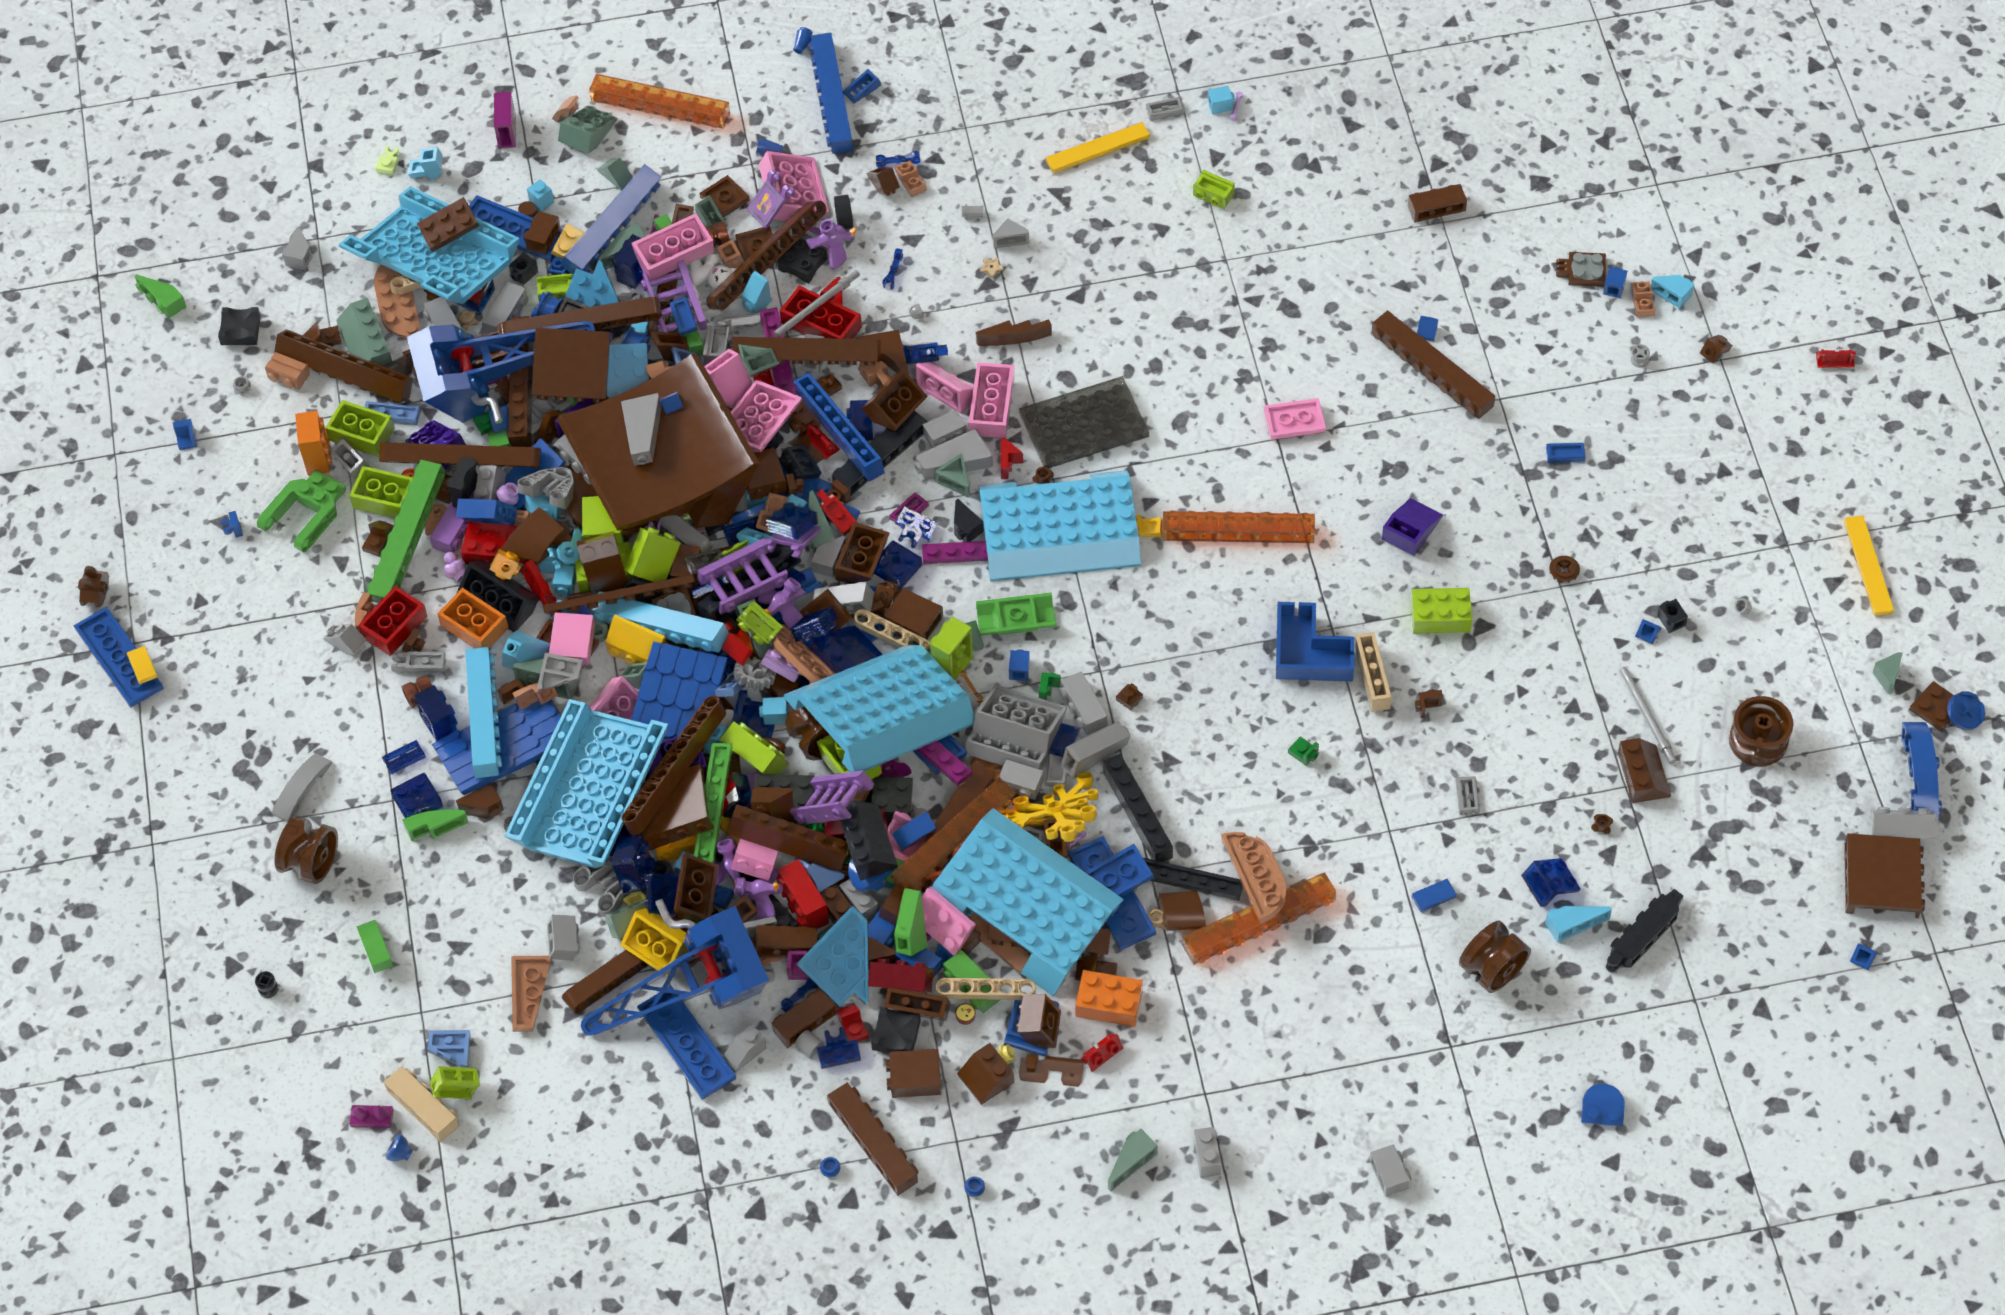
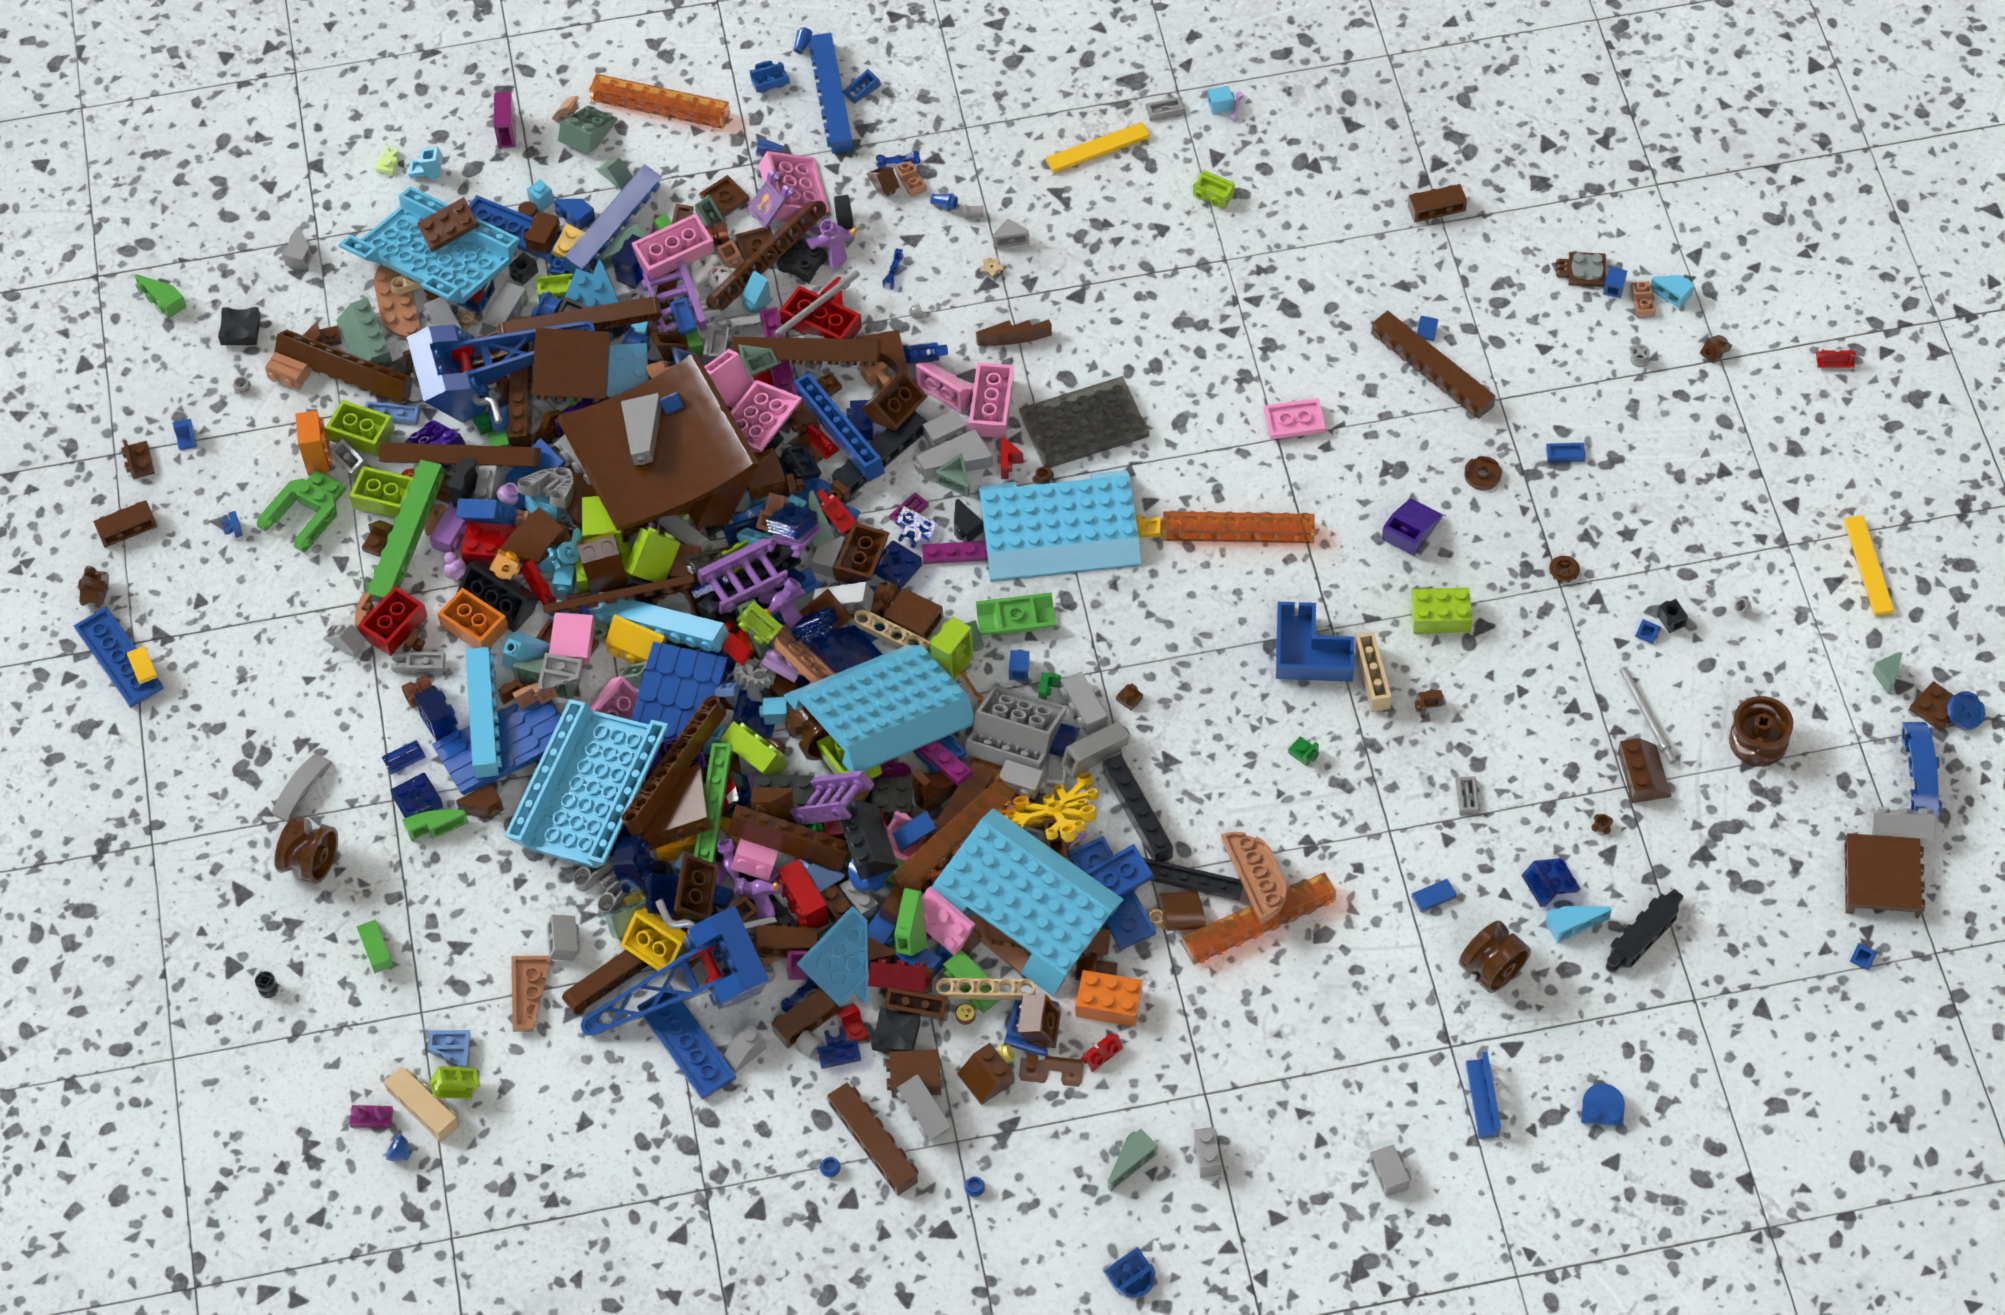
(125, 523): none -> reddish brown brick
(138, 459): none -> reddish brown bracket
(575, 212): none -> blue slope
(768, 76): none -> blue slope
(923, 1108): none -> light grey brick
(931, 790): none -> reddish brown arch
(946, 201): none -> blue cone
(1131, 1274): none -> blue slope
(1482, 482): none -> reddish brown tile
(1483, 1097): none -> blue fence

